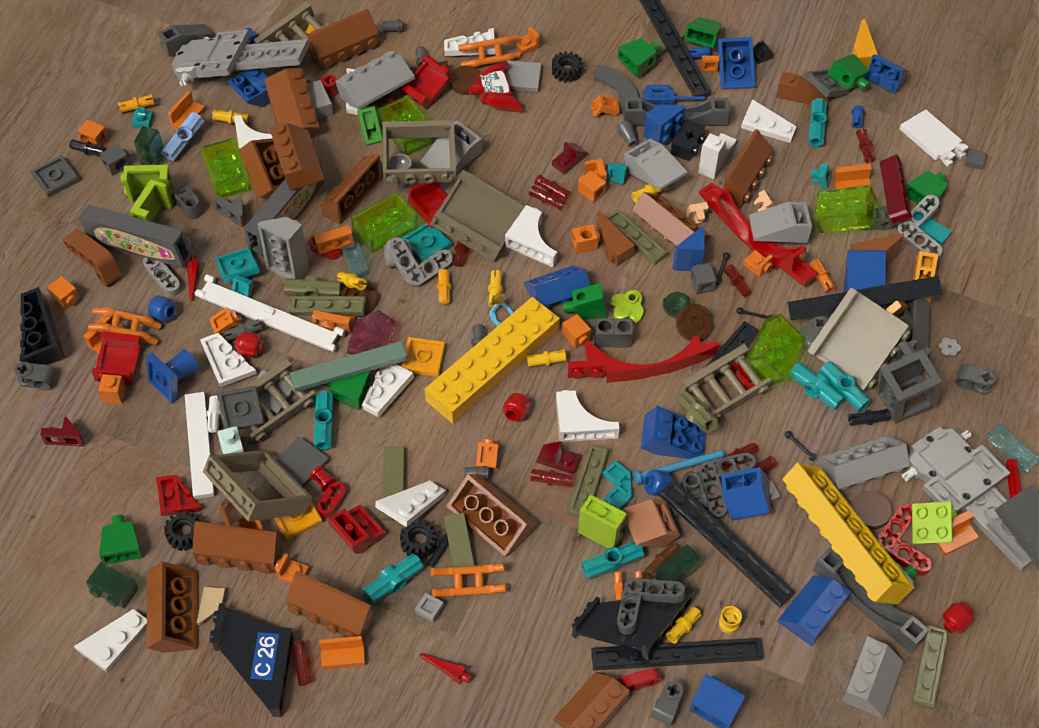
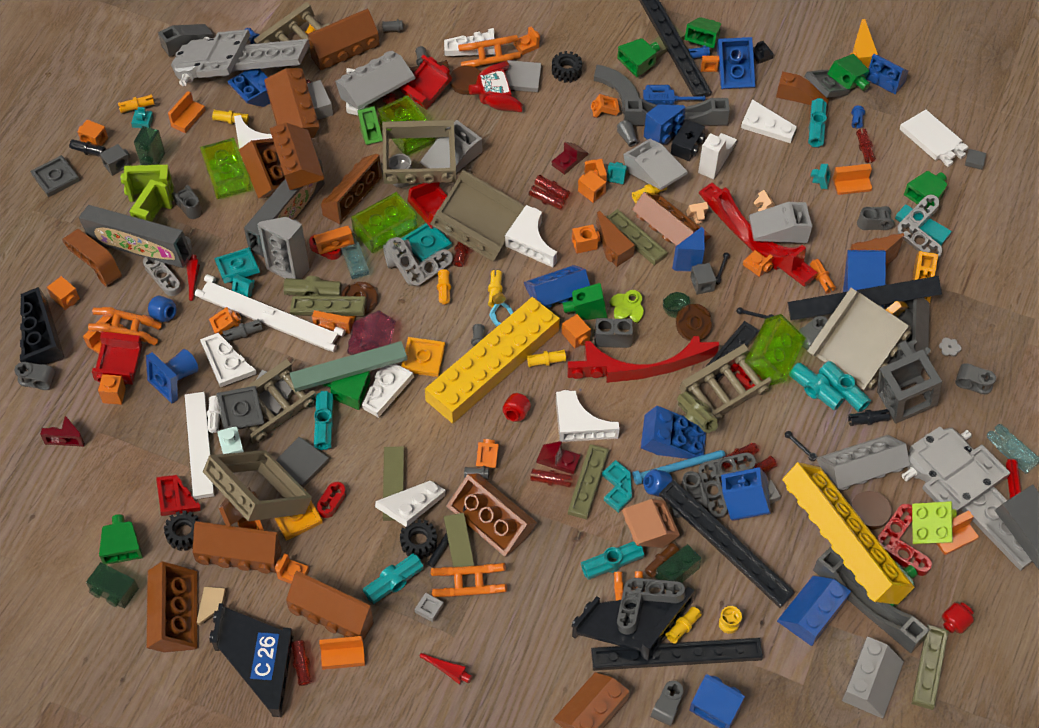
(113, 640): white wing -> none
(176, 143): light blue piece -> none
(233, 211): dark grey slope -> none
(249, 344): red head -> none
(322, 477): red bush -> none
(330, 85): red bush -> none
(351, 280): yellow pin -> none
(356, 528): red brick -> none
(601, 522): lime panel -> none
(641, 679): red beam -> none
(737, 280): clear red axle -> none
(748, 168): dark orange slope -> none
(845, 209): clear neon green brick -> none
(895, 190): dark red beam -> none

